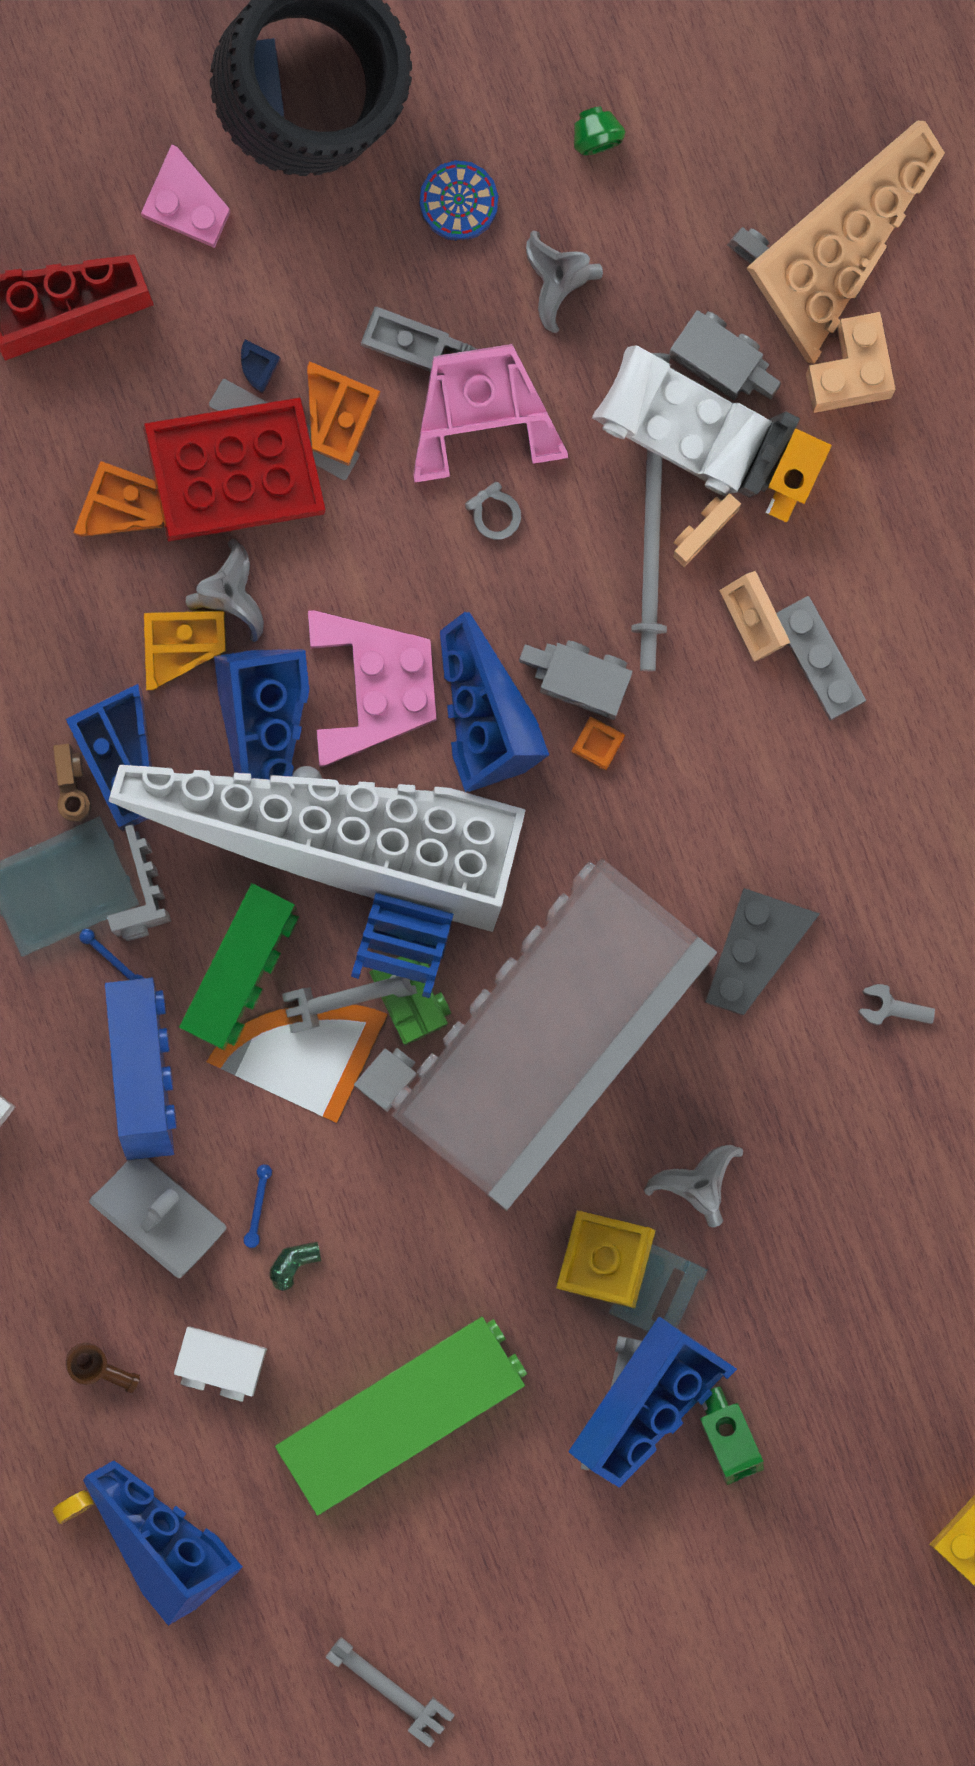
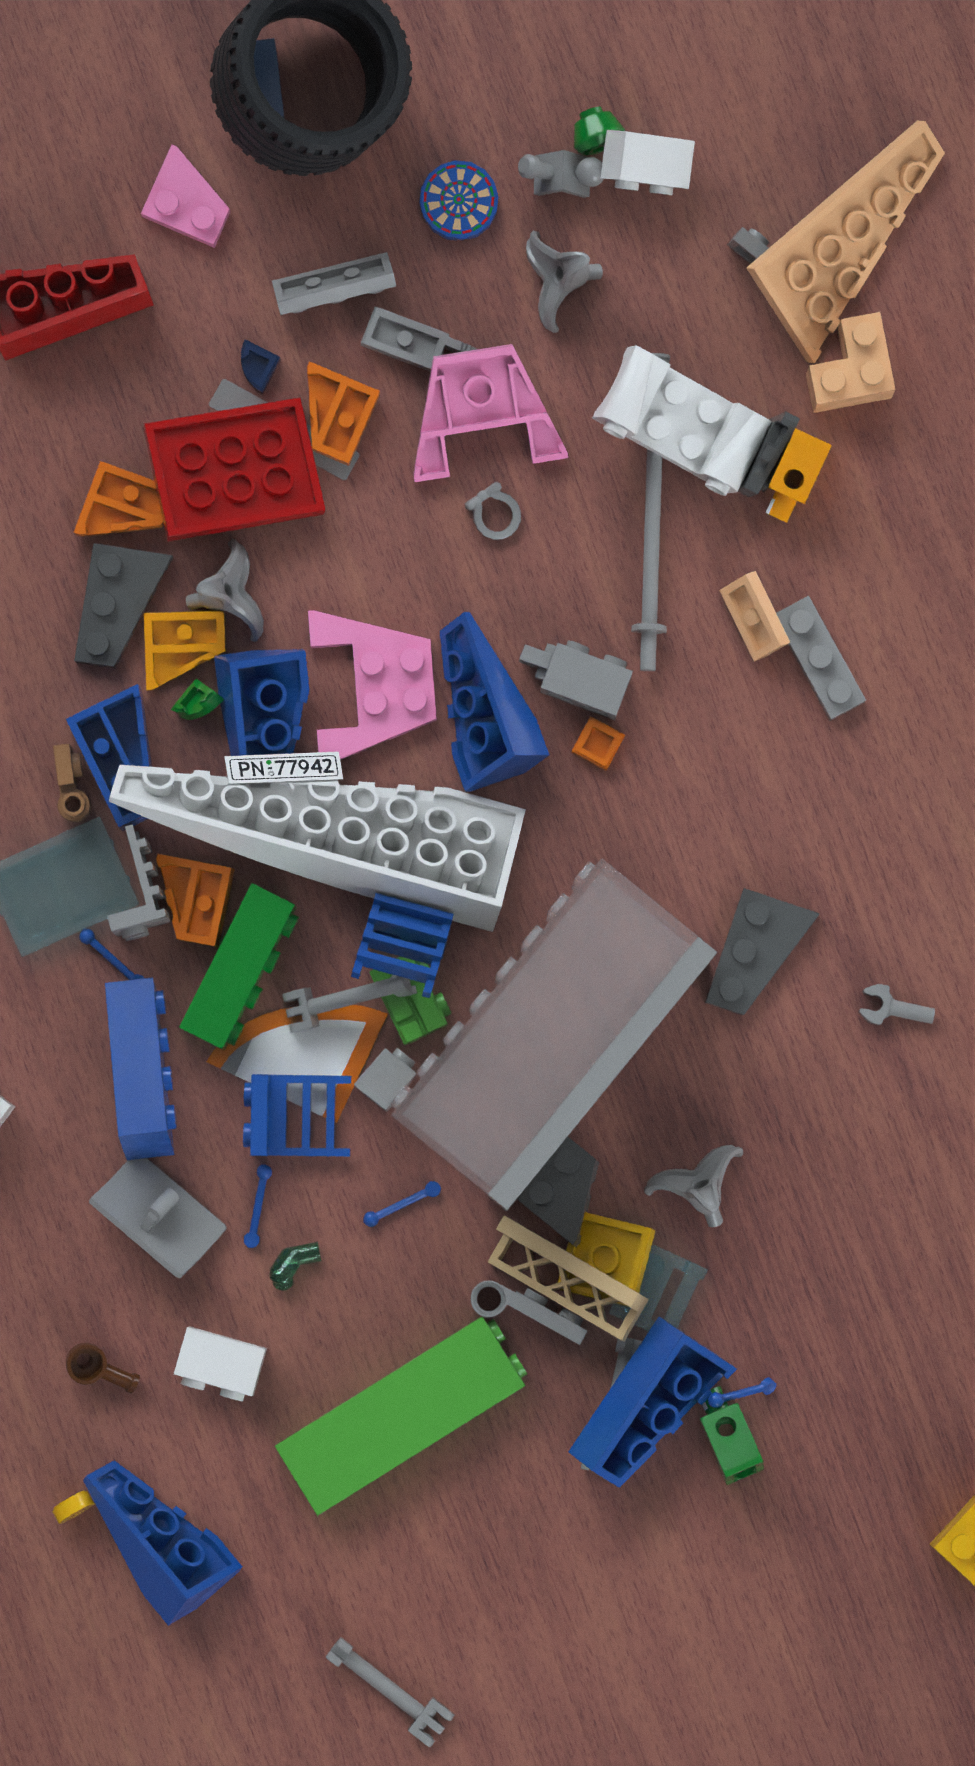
(115, 598): none -> dark grey wing
(196, 701): none -> green tile
(197, 898): none -> orange wing
(268, 1125): none -> blue plate
(283, 767): none -> white sticker
(334, 283): none -> light grey plate
(431, 1189): none -> blue hinge
(532, 1305): none -> light grey plate
(561, 172): none -> light grey piece
(562, 1190): none -> dark grey wing
(567, 1262): none -> tan fence
(647, 159): none -> white brick
(716, 515): light nougat plate -> none
(723, 358): light grey hinge -> none
(767, 1386): none -> blue hinge

